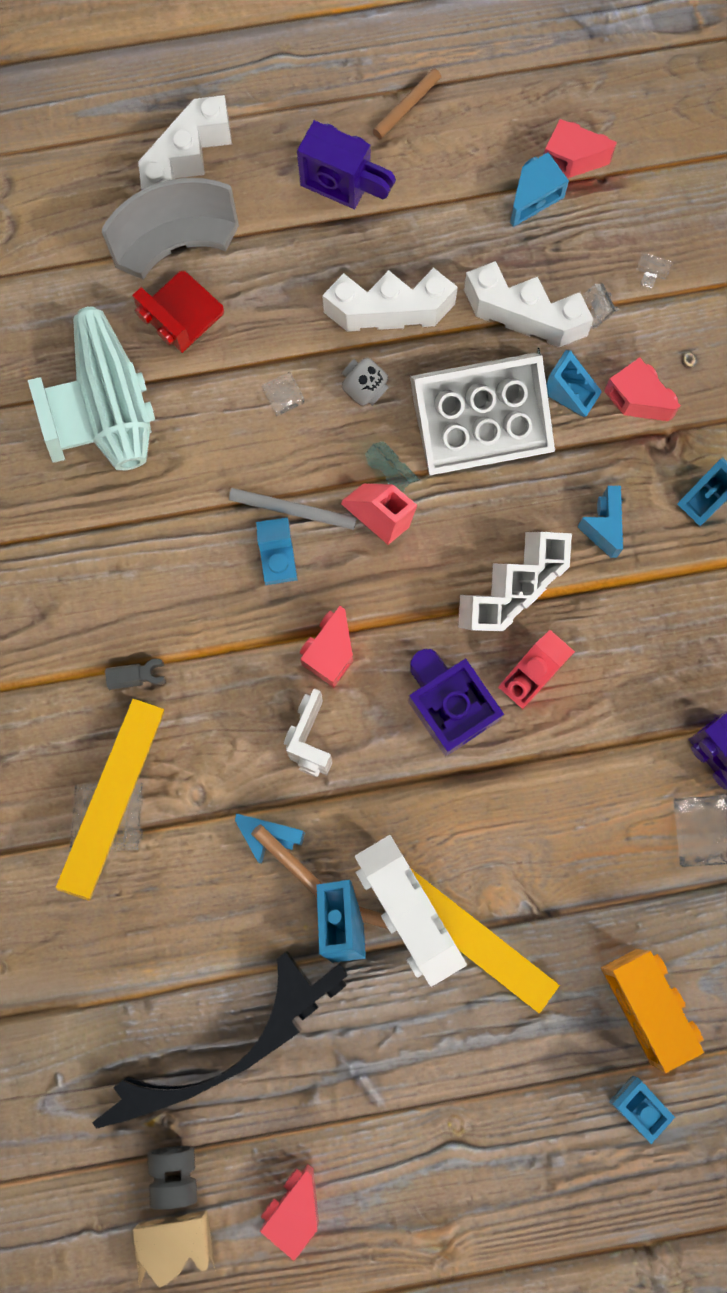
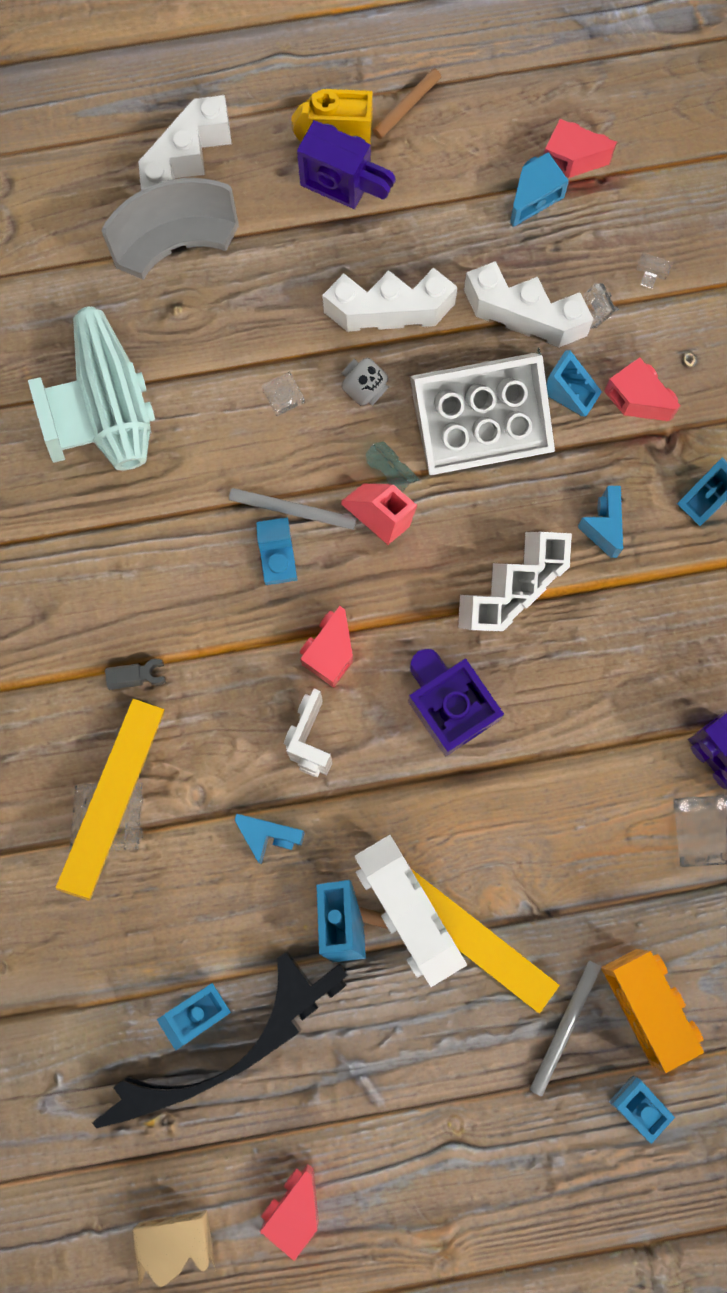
(173, 1190): dark grey wheel -> none
(179, 310): red bracket -> none
(193, 1016): none -> dark azure slope
(286, 858): medium nougat bar -> none
(344, 109): none -> yellow piece
(536, 669): coral slope -> none
(565, 1028): none -> light grey bar

